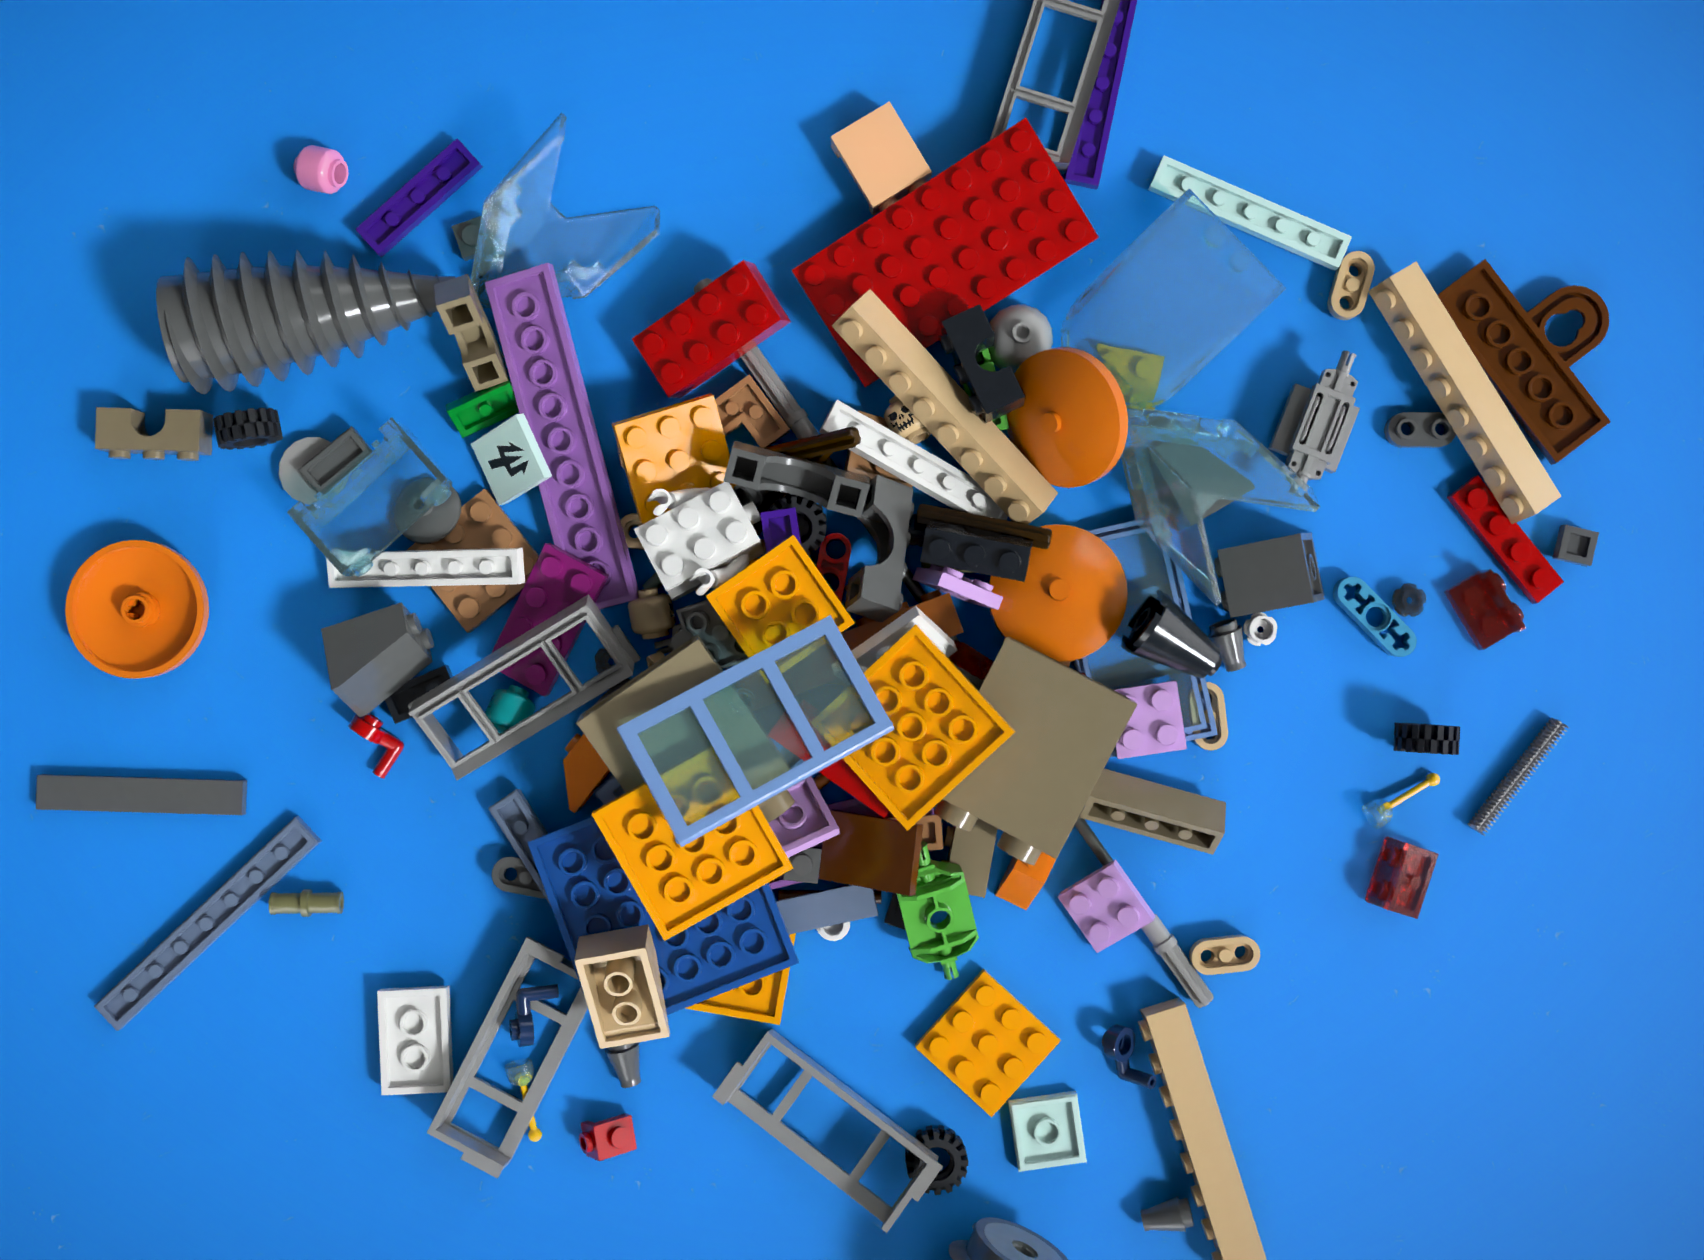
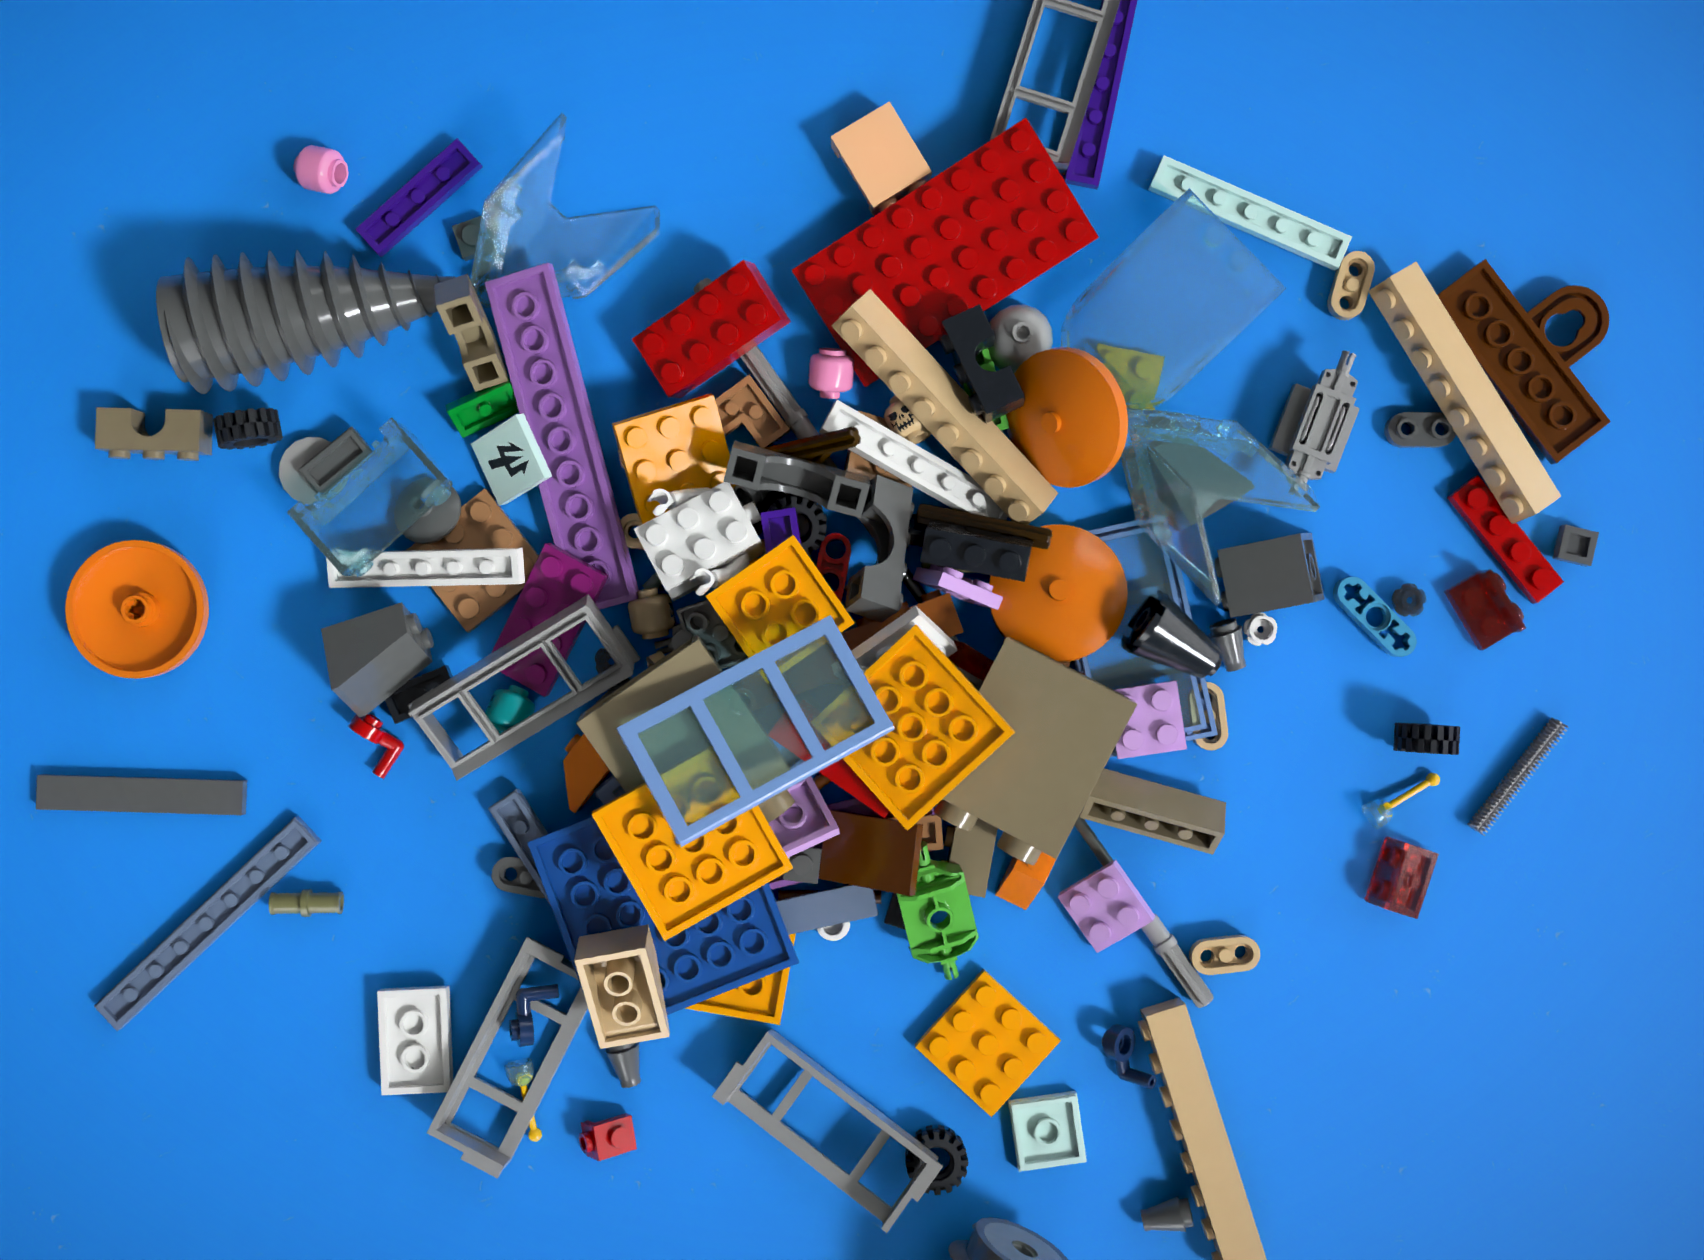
(831, 372): none -> bright pink head

